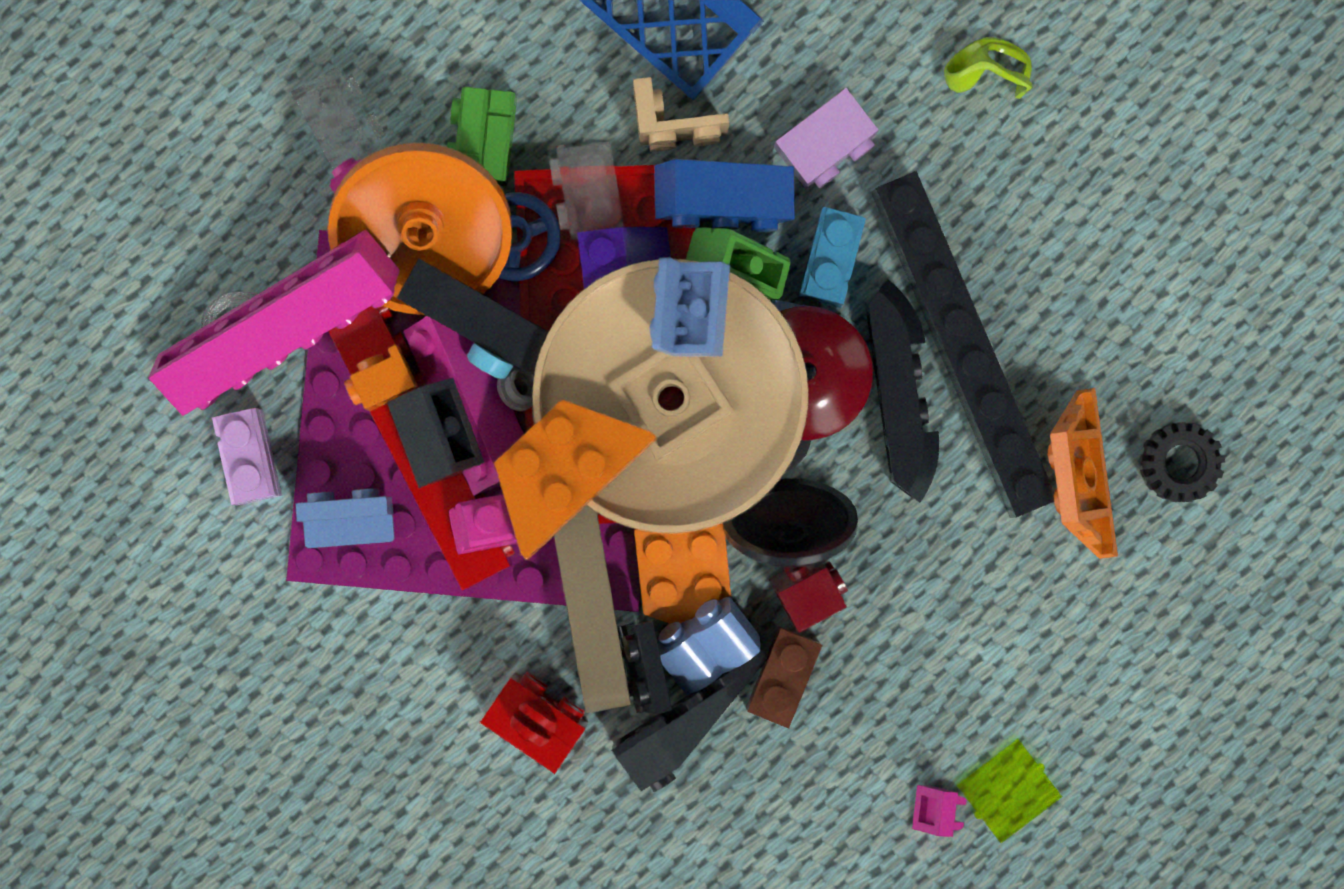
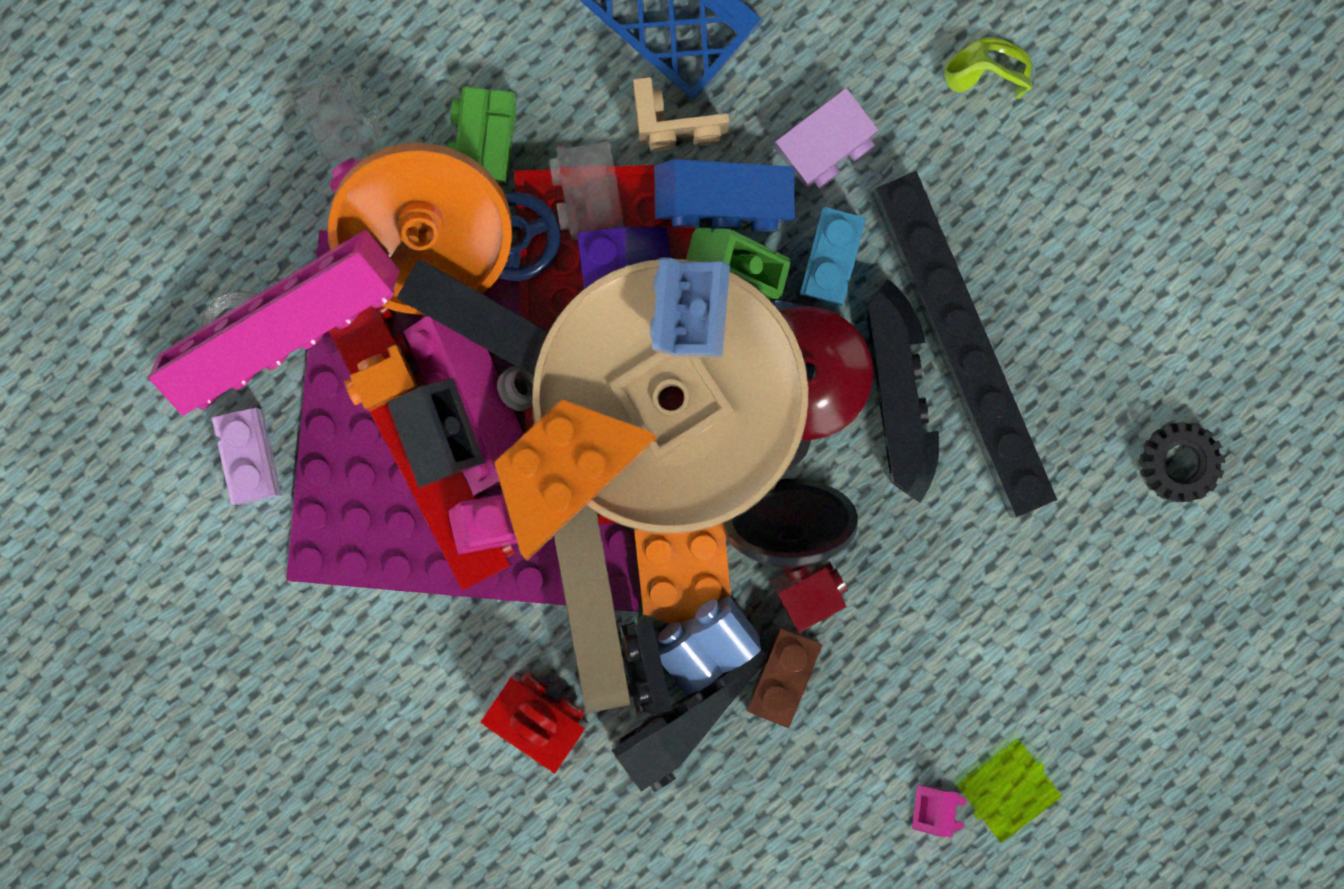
(346, 522): medium blue bracket -> none
(489, 362): medium azure tile -> none
(1081, 475): orange wing -> none

